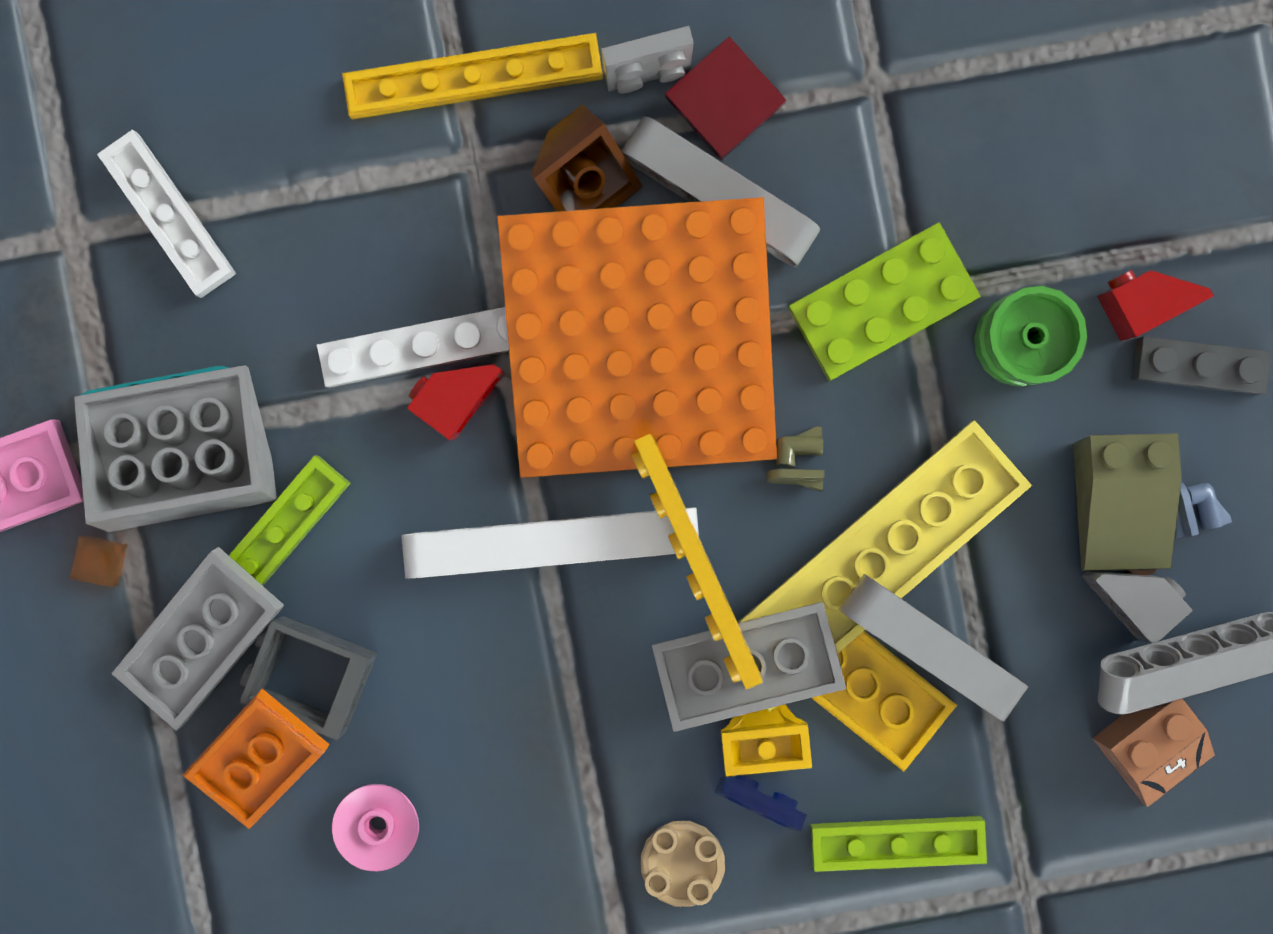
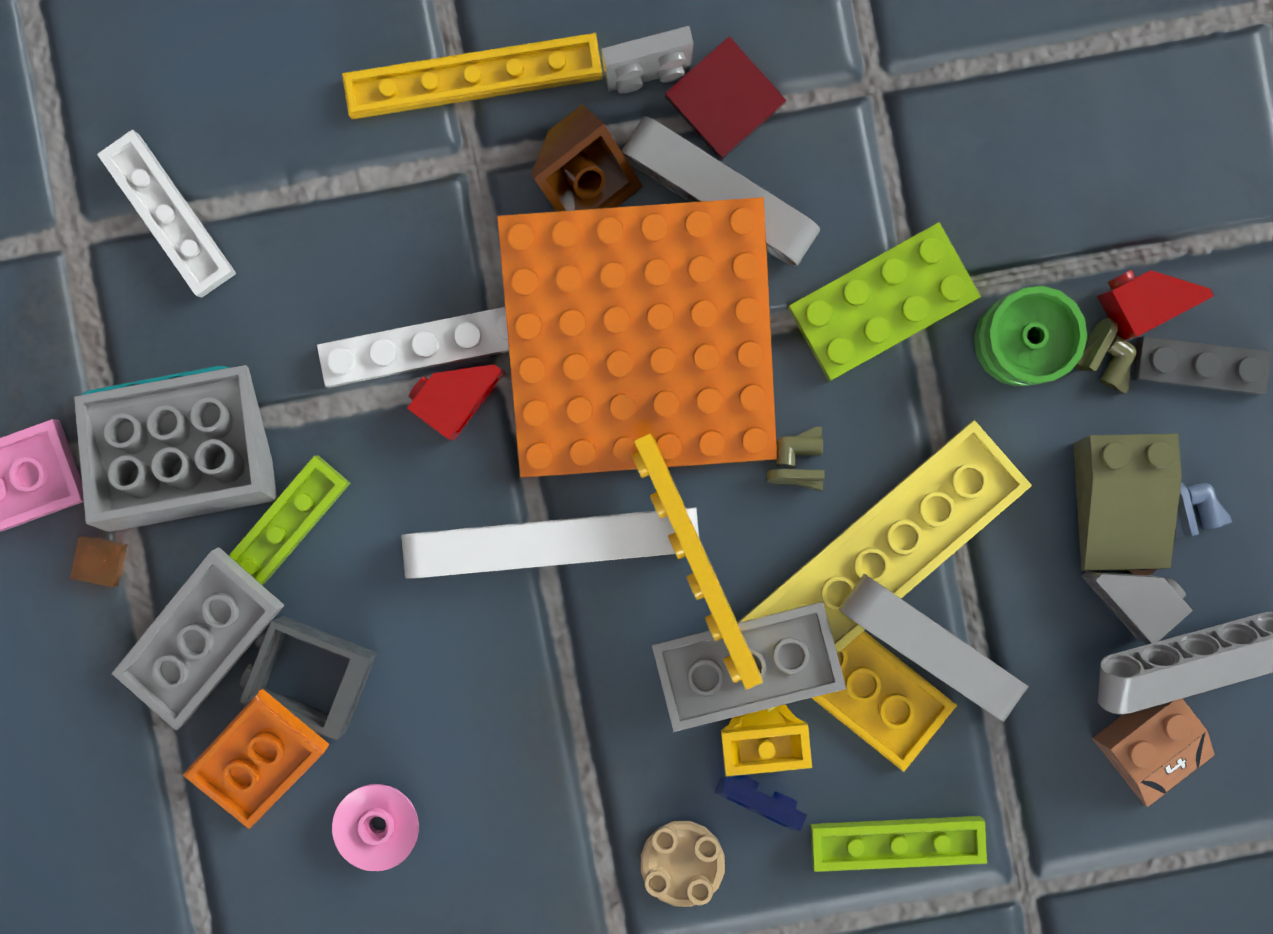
(1103, 340): none -> olive piece

